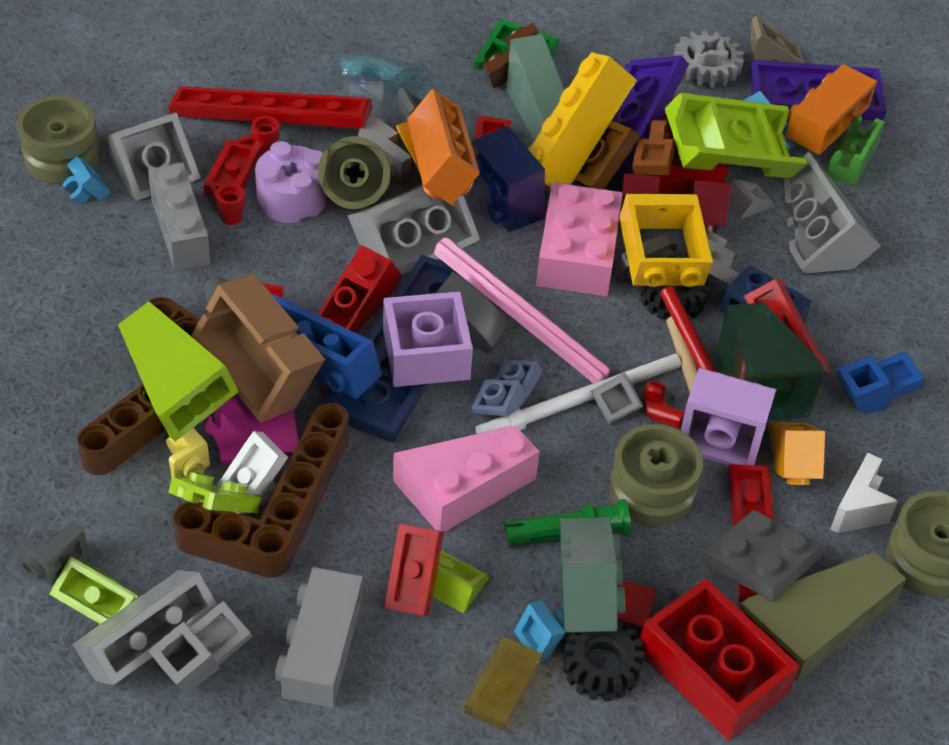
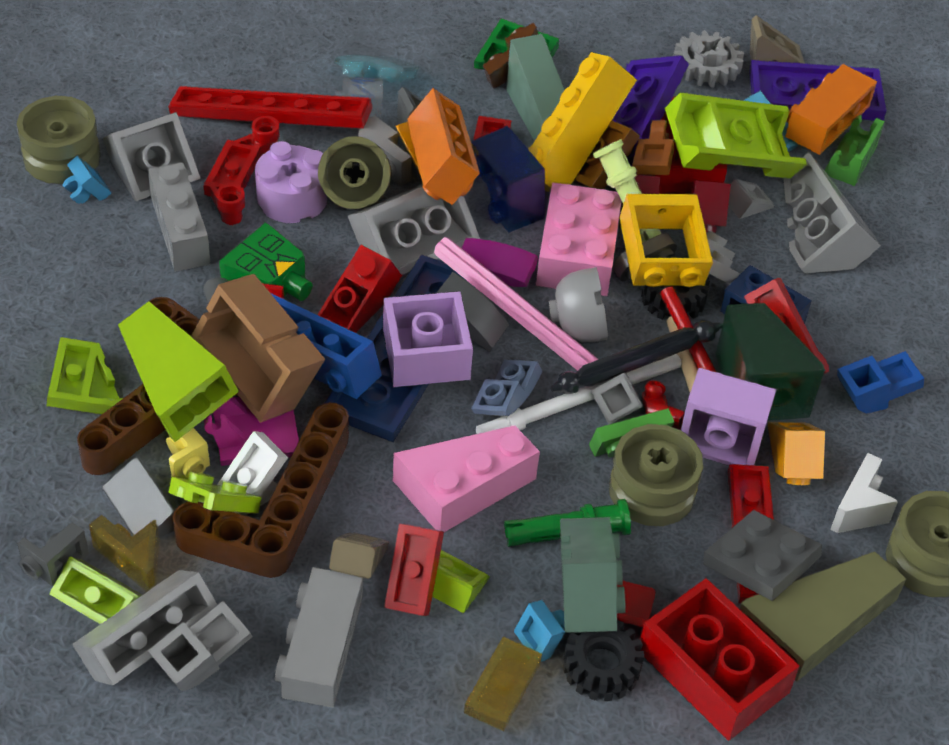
(81, 378): none -> lime wing
(132, 555): none -> clear yellow slope
(139, 499): none -> slope
(271, 260): none -> green torso
(357, 554): none -> dark tan slope
(505, 261): none -> magenta slope
(580, 306): none -> light grey cylinder
(607, 437): none -> bright green plate
(621, 177): none -> yellowish green pin
(636, 357): none -> black wheel

